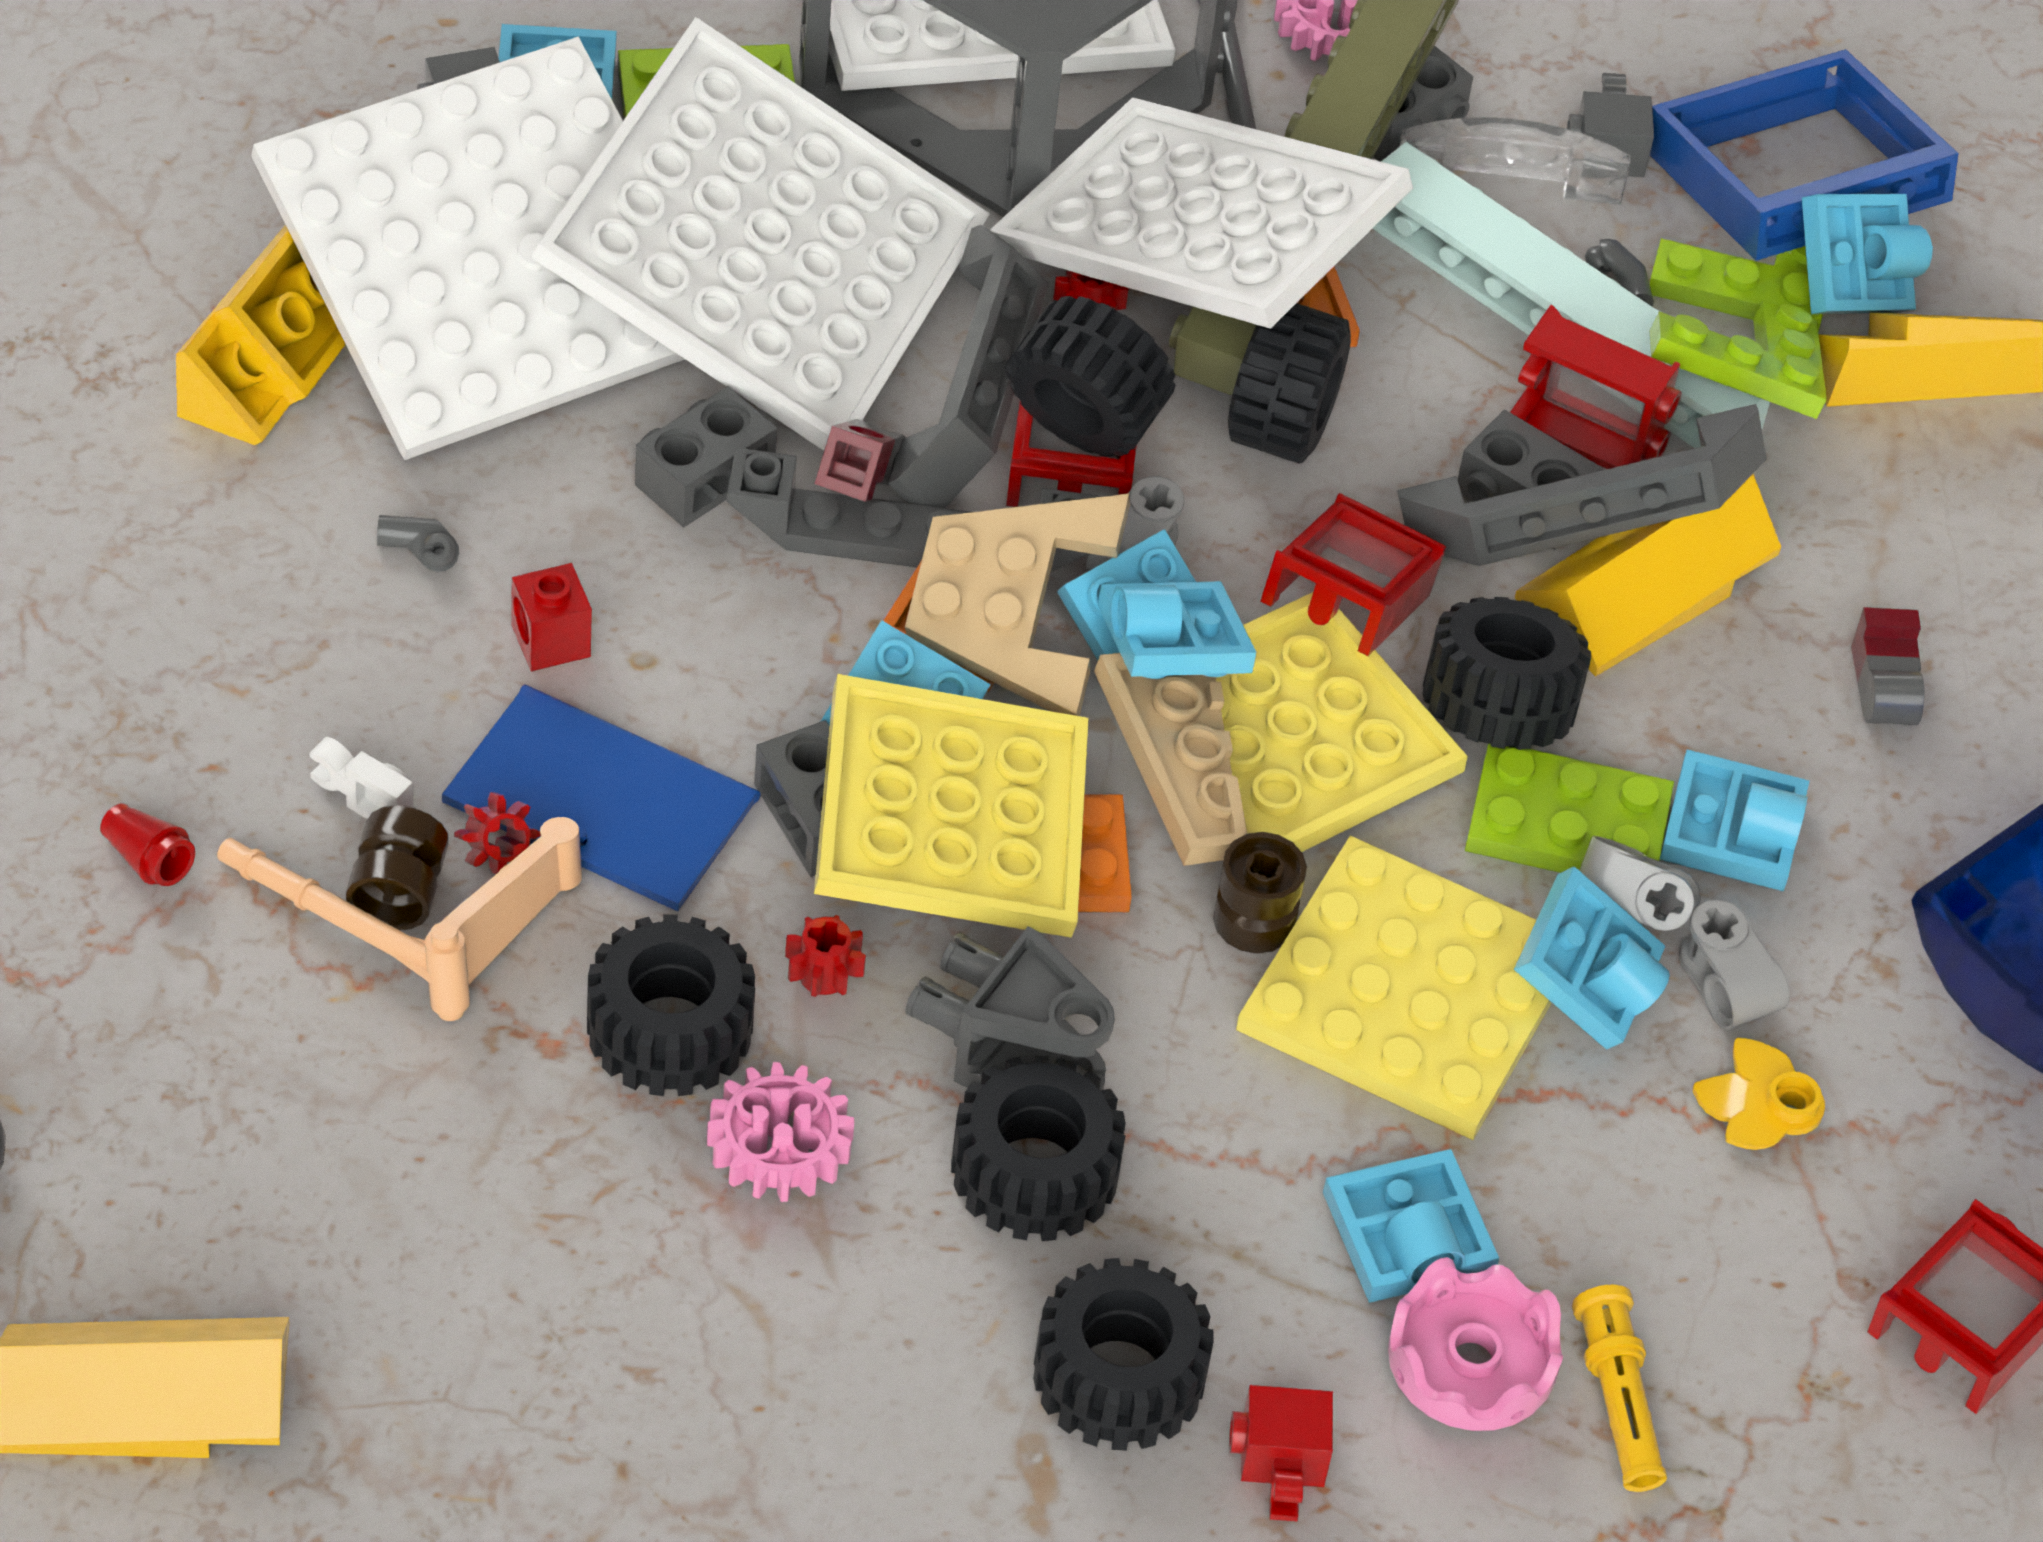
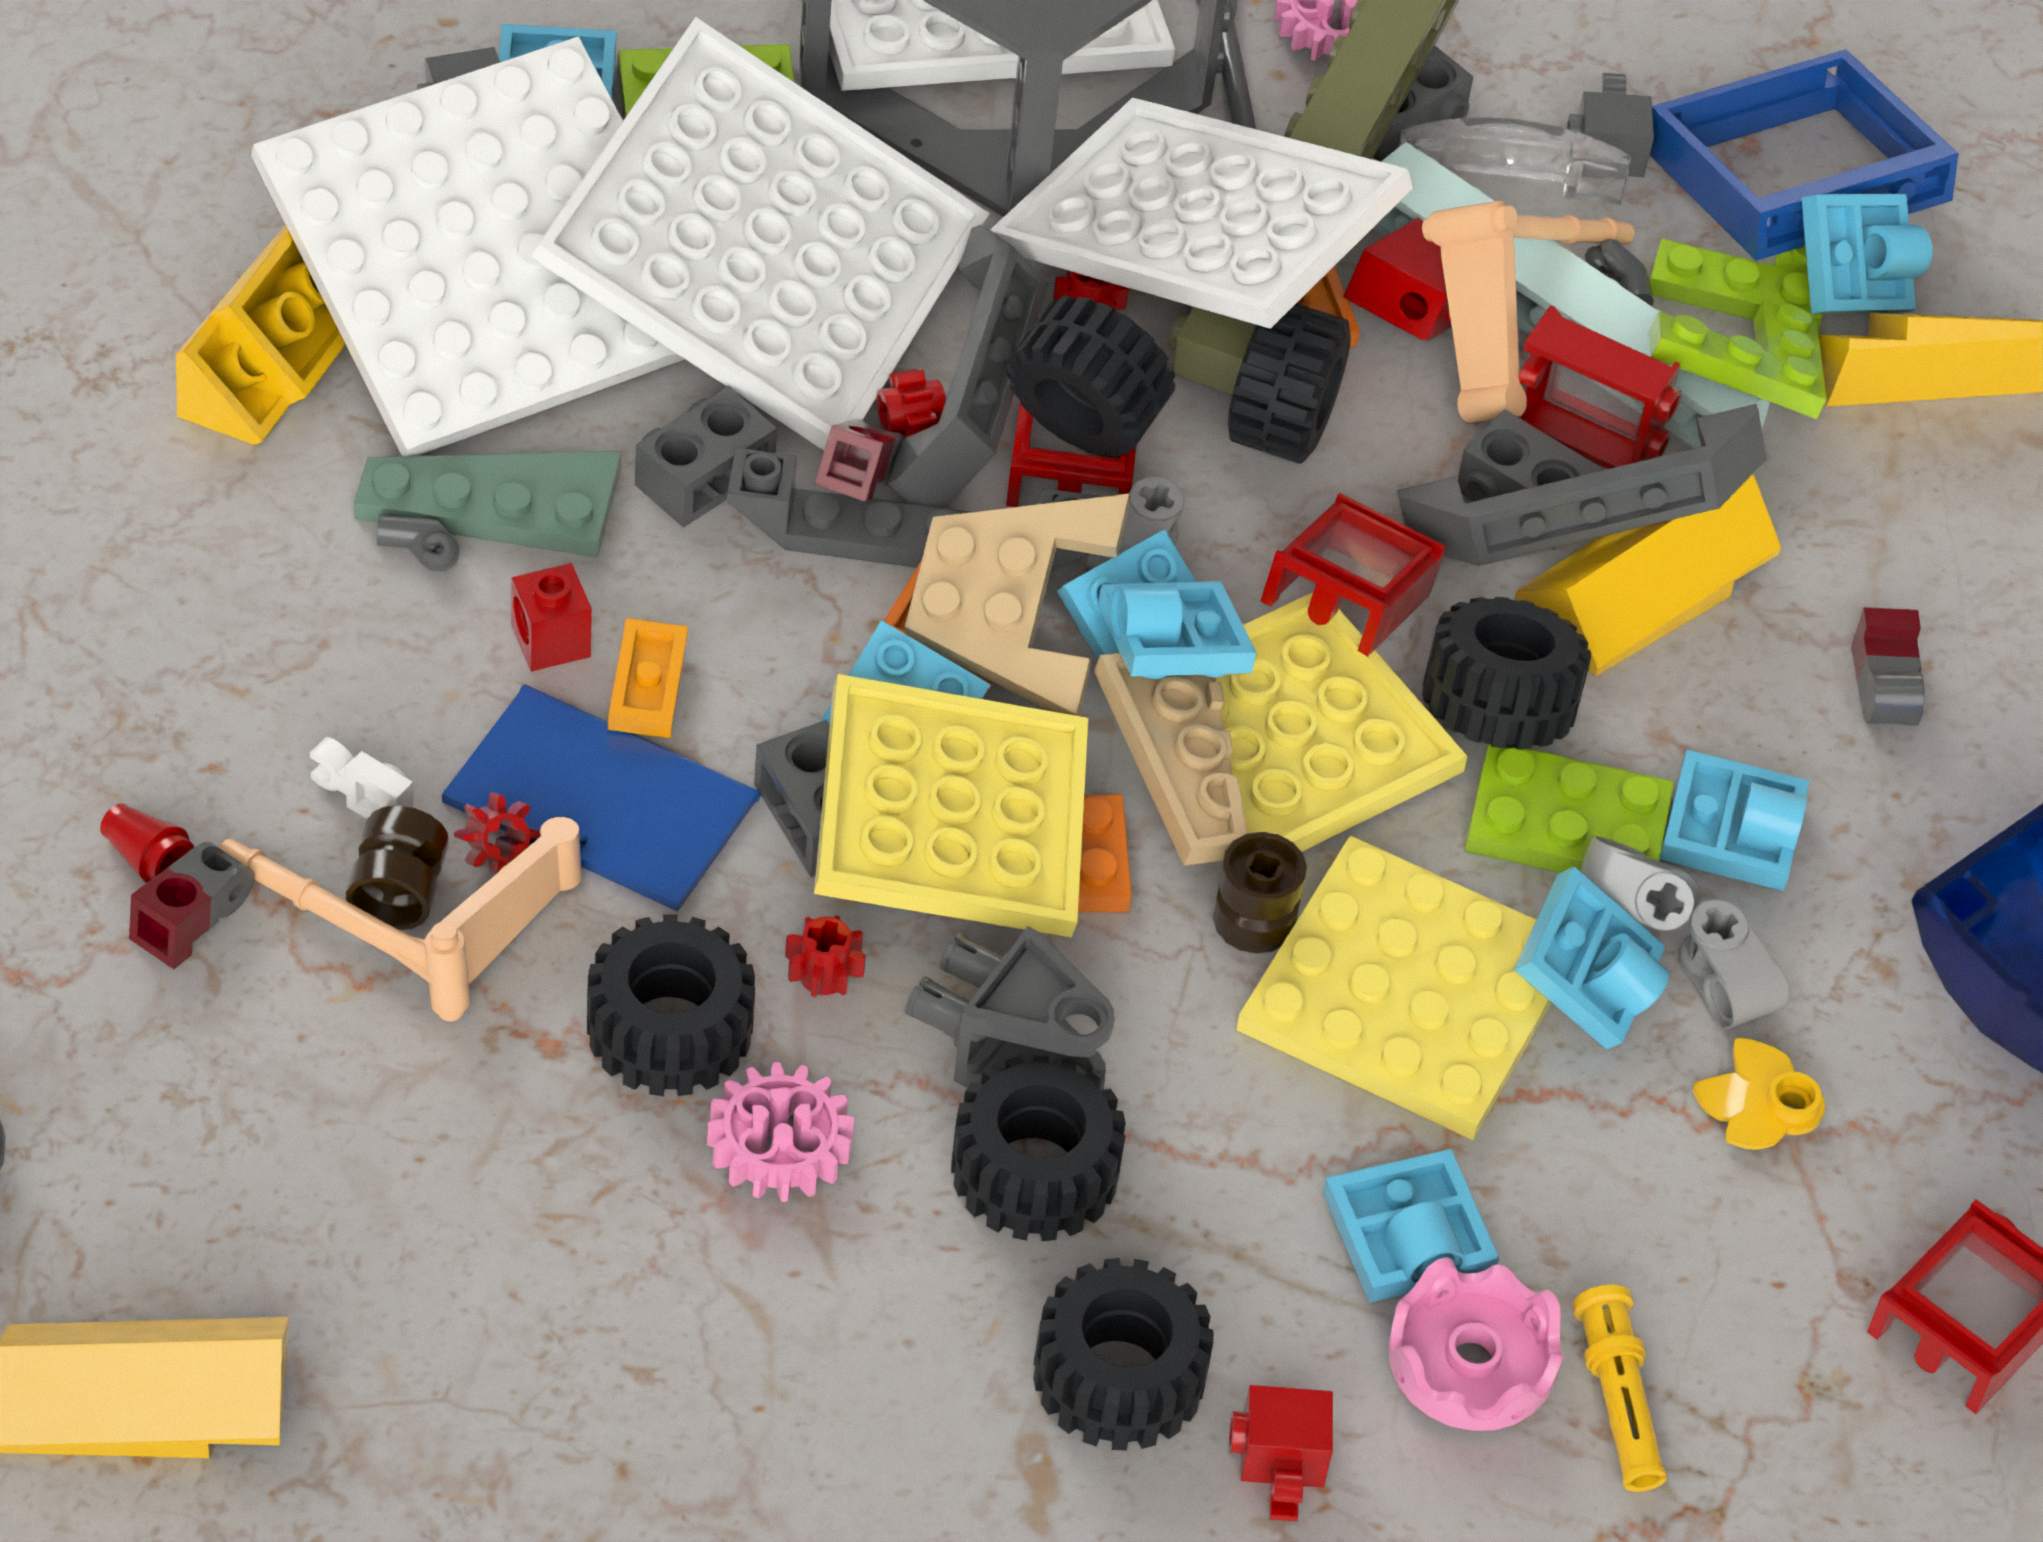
(187, 902): none -> dark red leg
(508, 498): none -> sand green wing
(647, 678): none -> light orange plate
(910, 402): none -> red gear
(1403, 282): none -> red torso
(1482, 293): none -> light nougat piece

